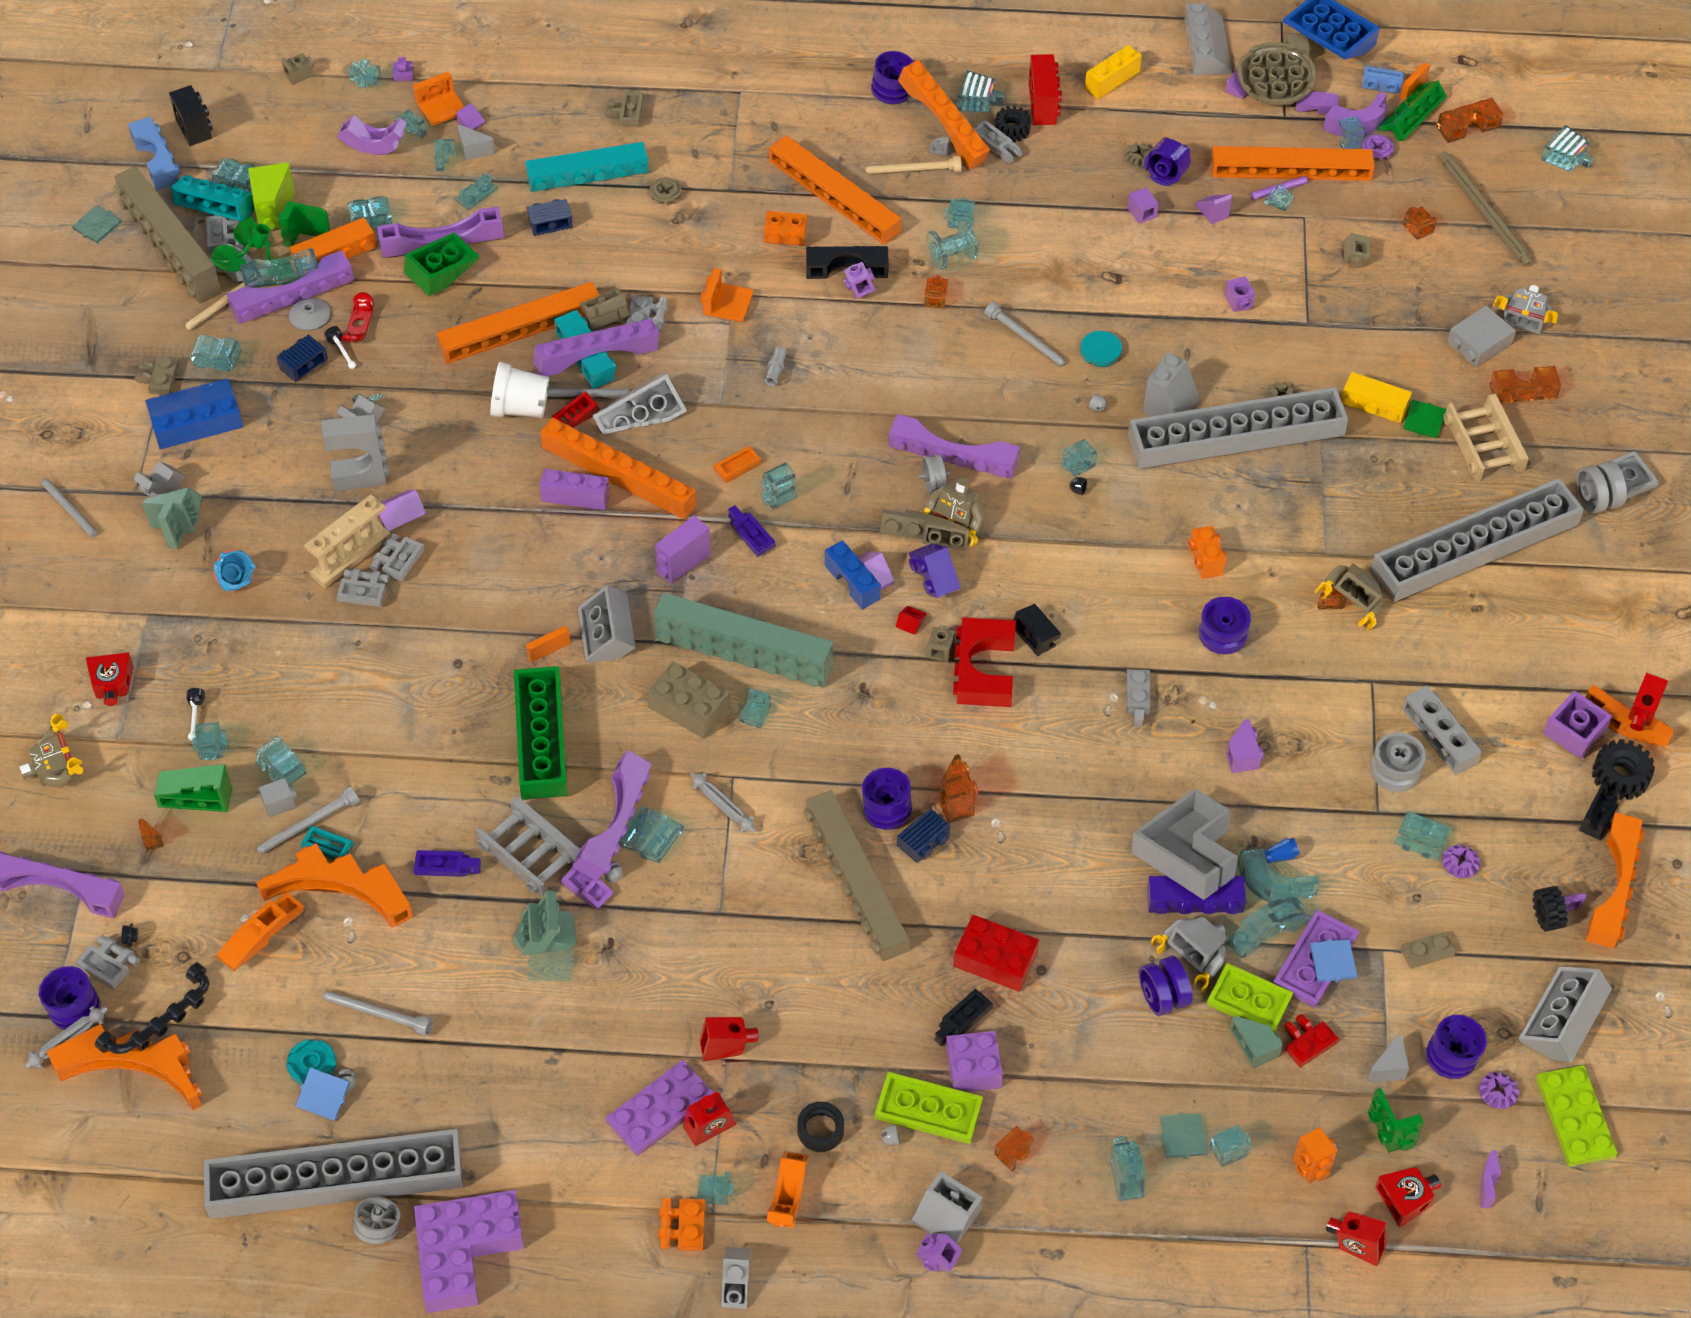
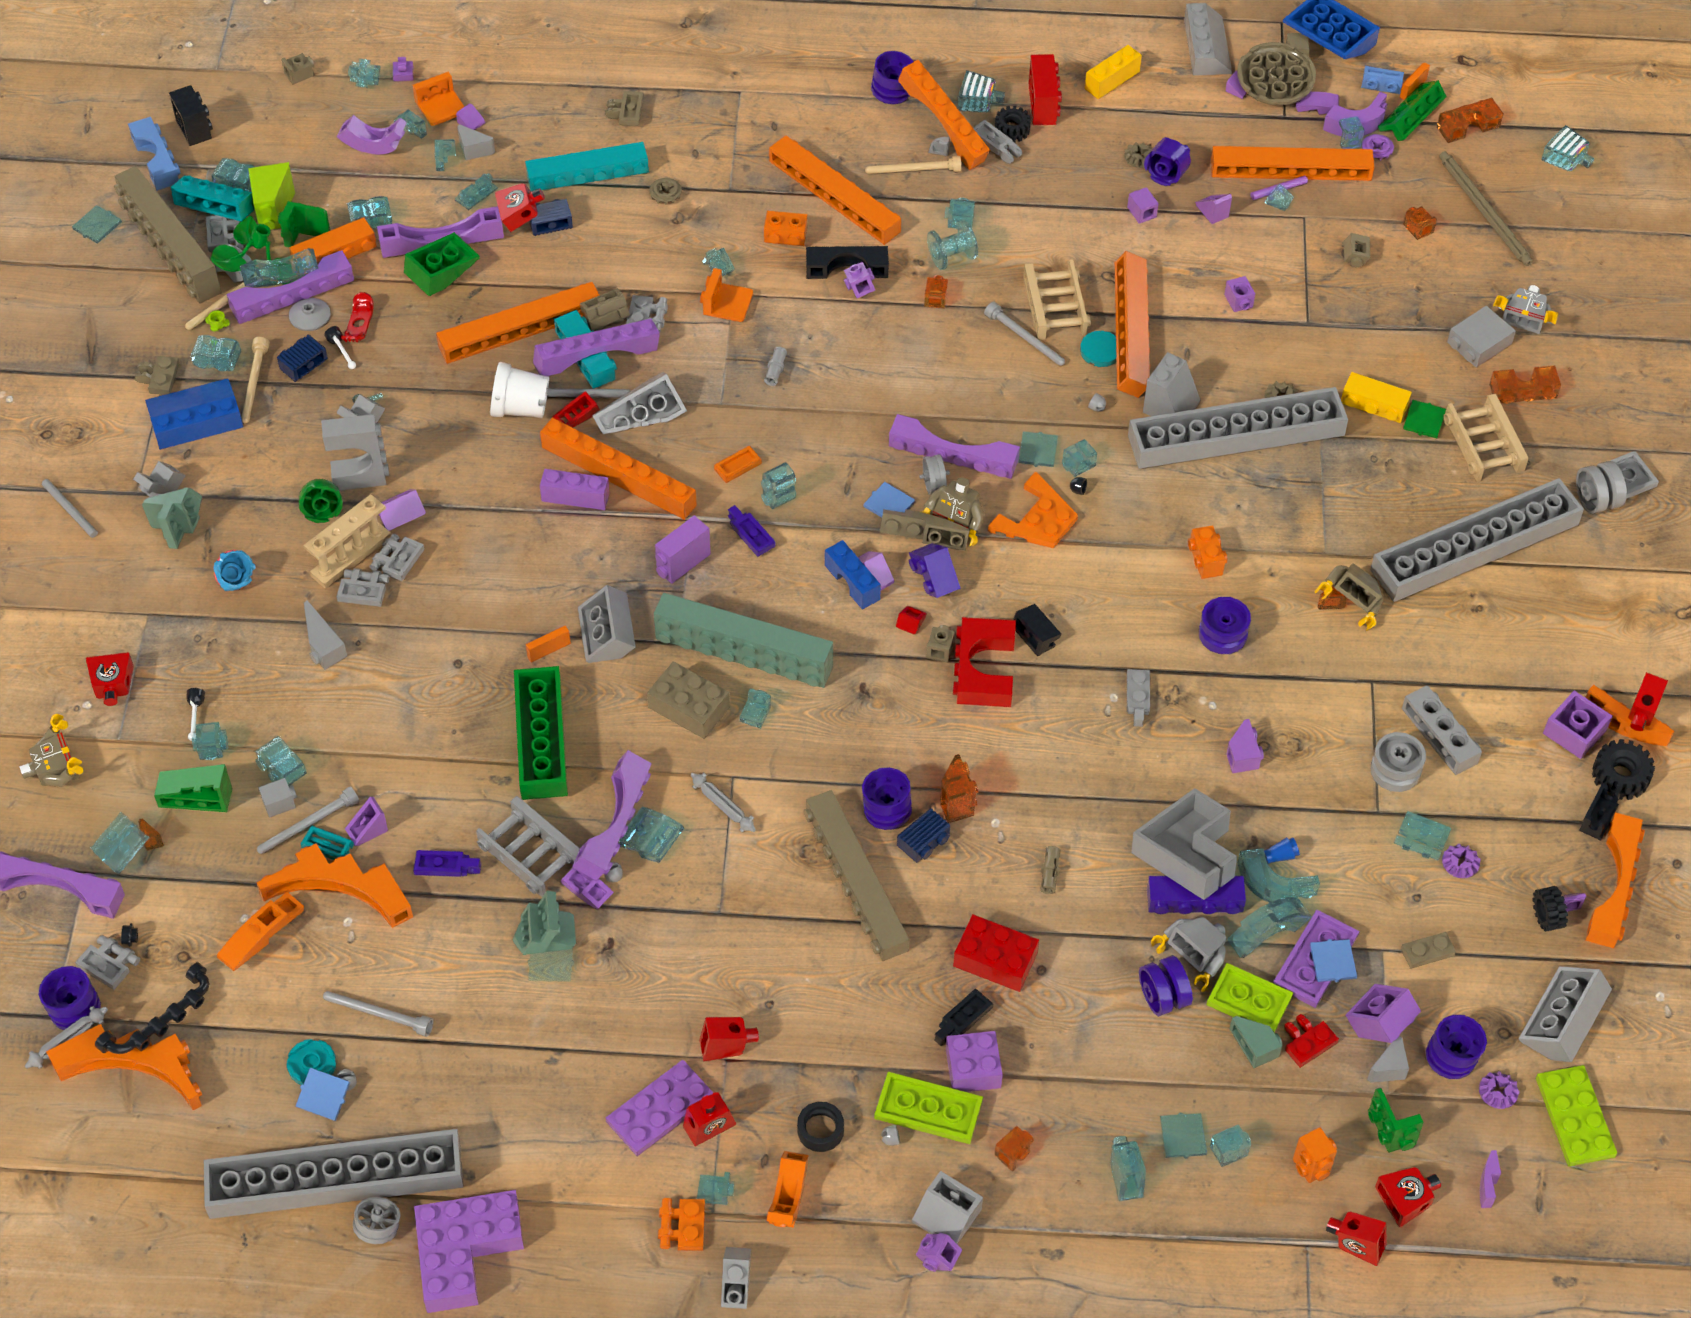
(119, 843): none -> clear light blue slope
(217, 320): none -> lime plate
(260, 347): none -> tan piece
(320, 500): none -> green cylinder
(324, 643): none -> light grey slope
(367, 823): none -> medium lavender slope
(518, 205): none -> red torso
(720, 260): none -> clear light blue bracket
(888, 498): none -> medium blue piece
(1038, 449): none -> clear light blue piece
(1040, 309): none -> tan fence
(1046, 520): none -> orange wing
(1050, 870): none -> dark tan pin
(1132, 324): none -> orange brick
(1383, 1013): none -> medium lavender brick

